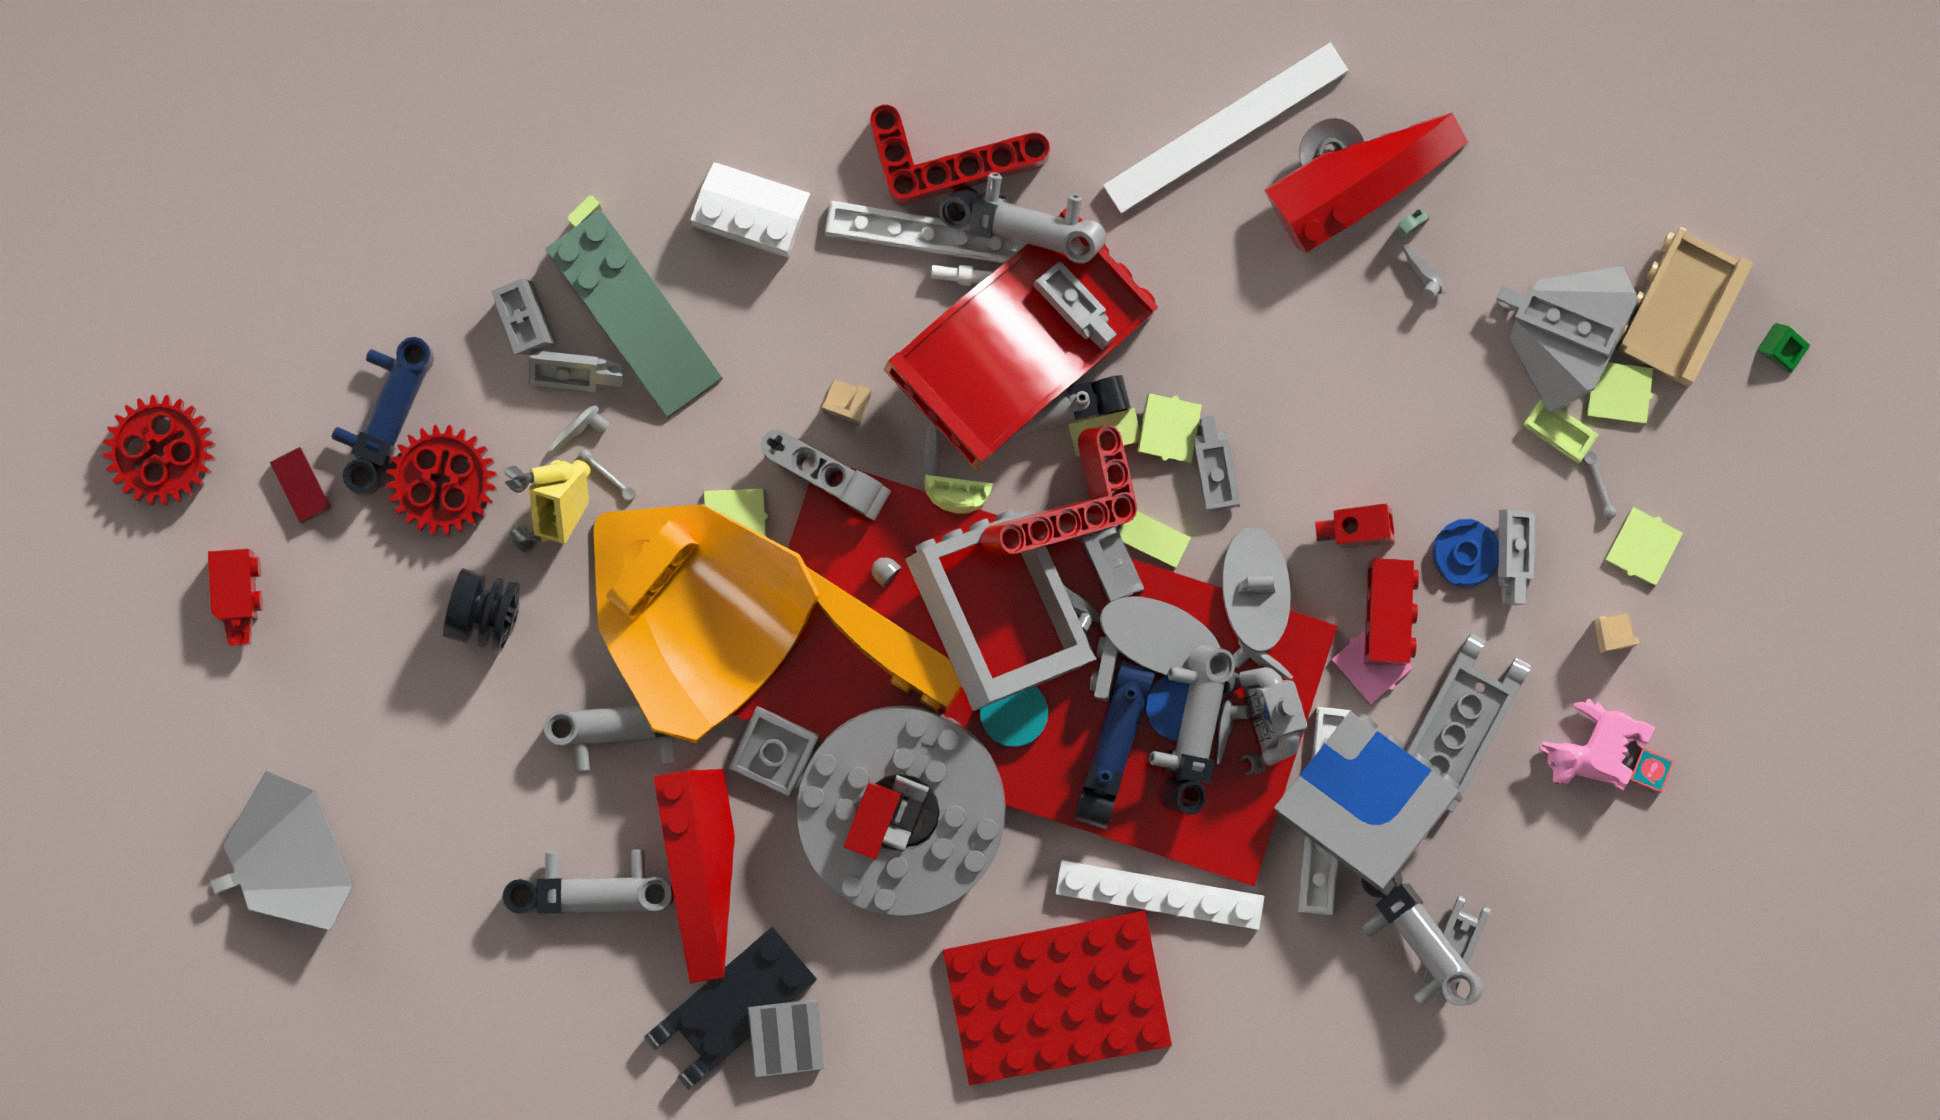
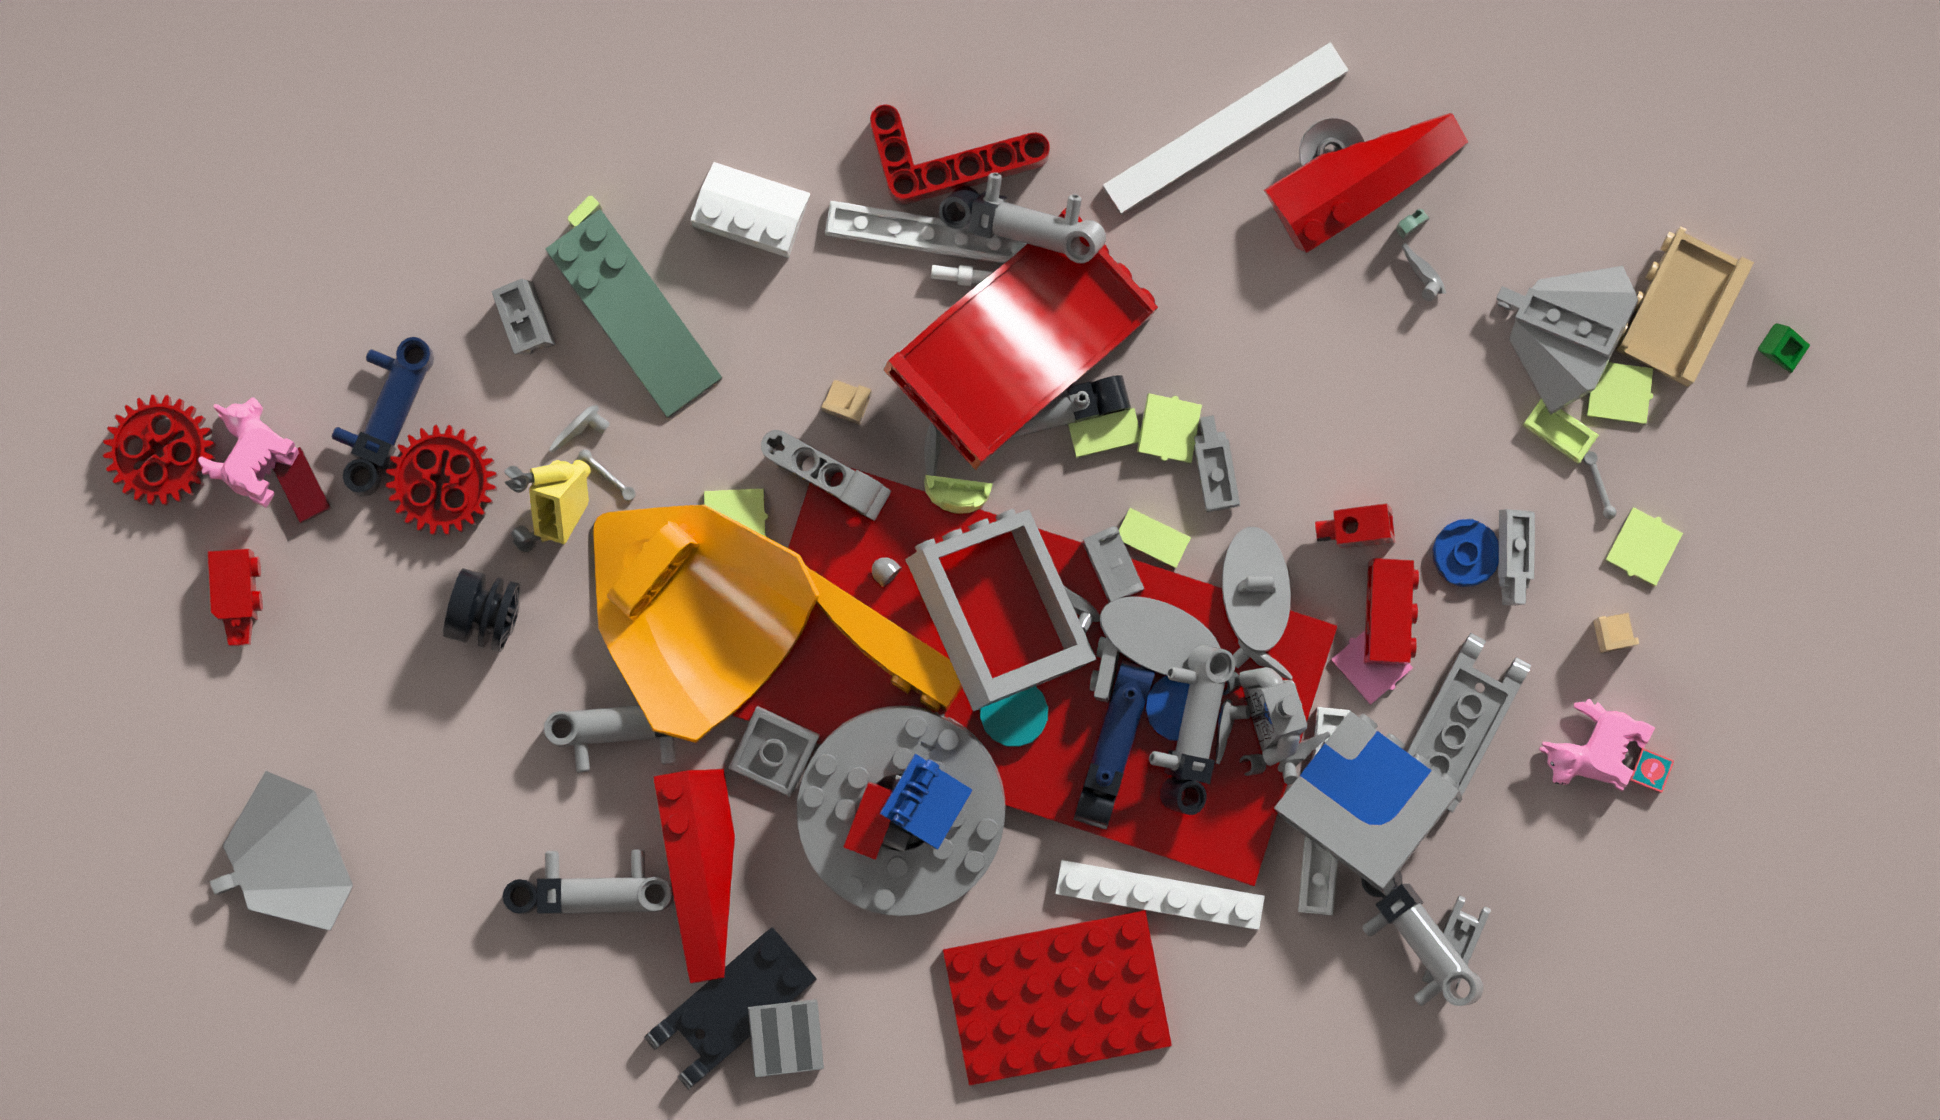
(253, 454): none -> bright pink animal
(573, 371): light grey hinge -> none
(926, 801): none -> blue hinge
(1075, 304): light grey hinge -> none
(1103, 496): red beam -> none
(1288, 765): none -> light grey bar

